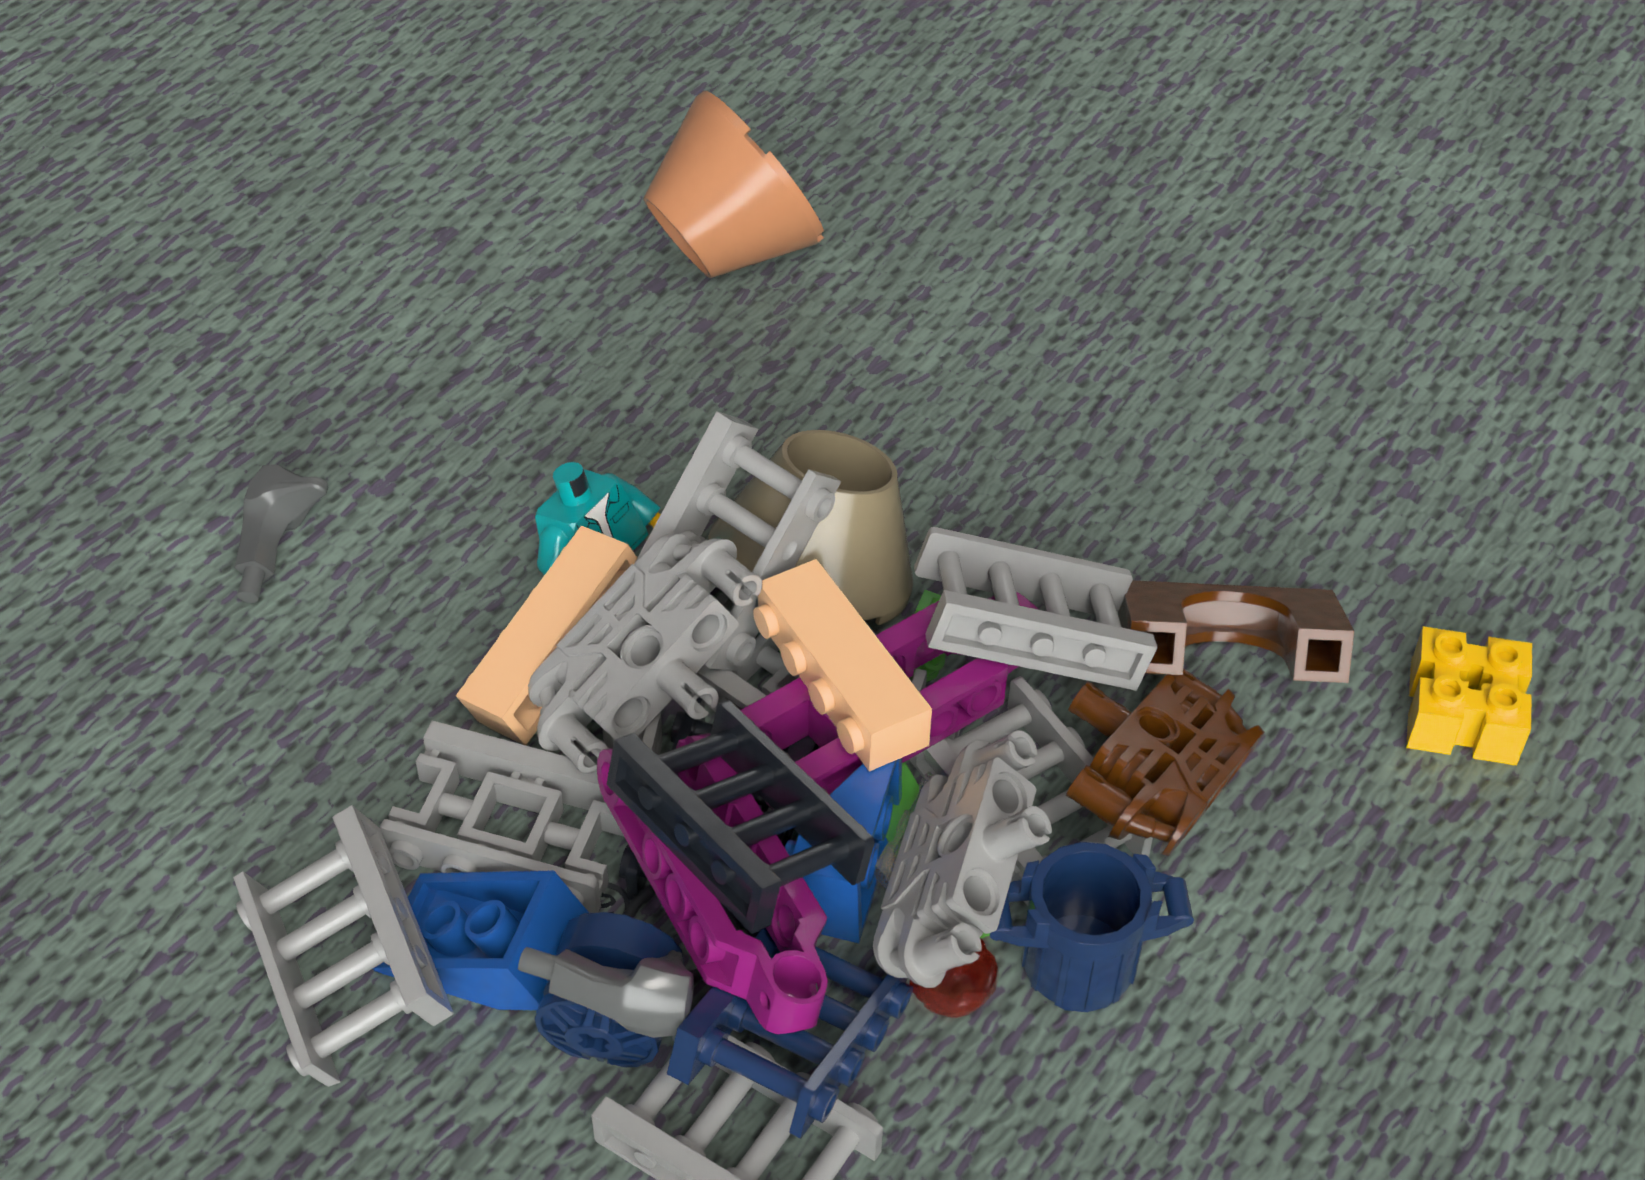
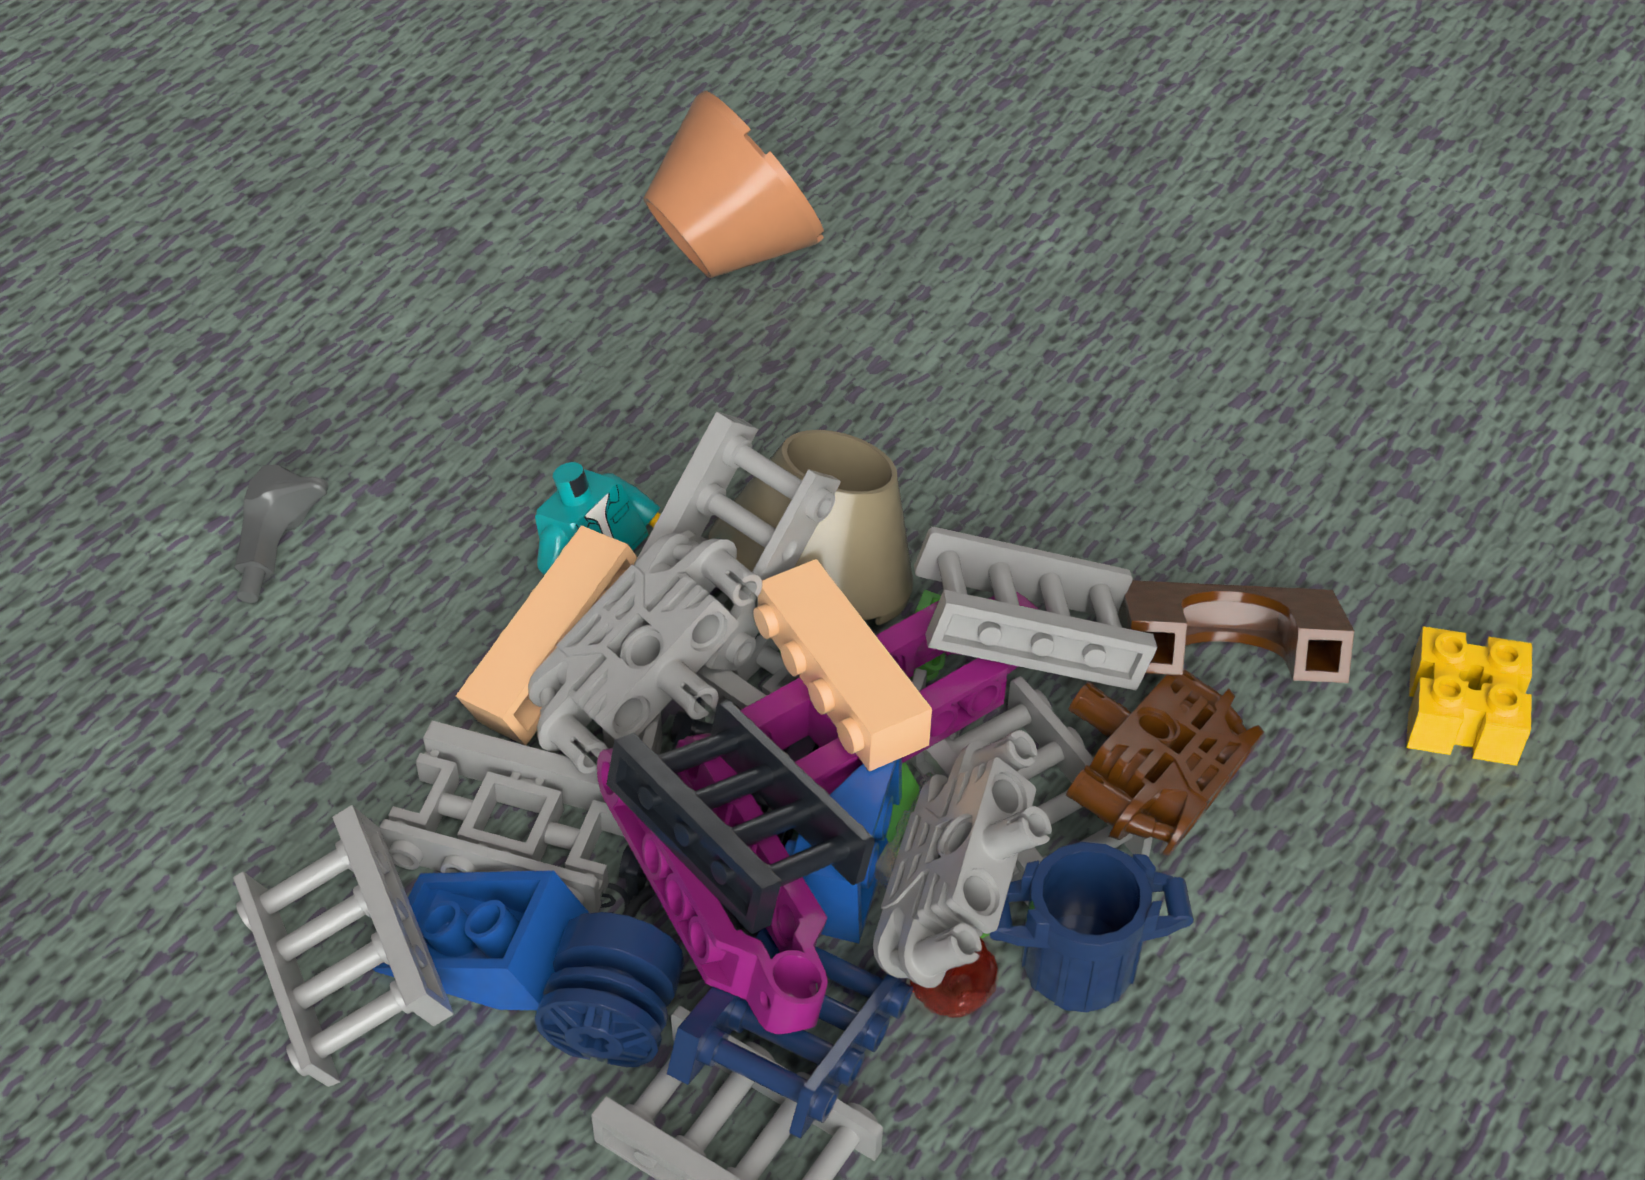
(642, 1000): dark grey animal -> none

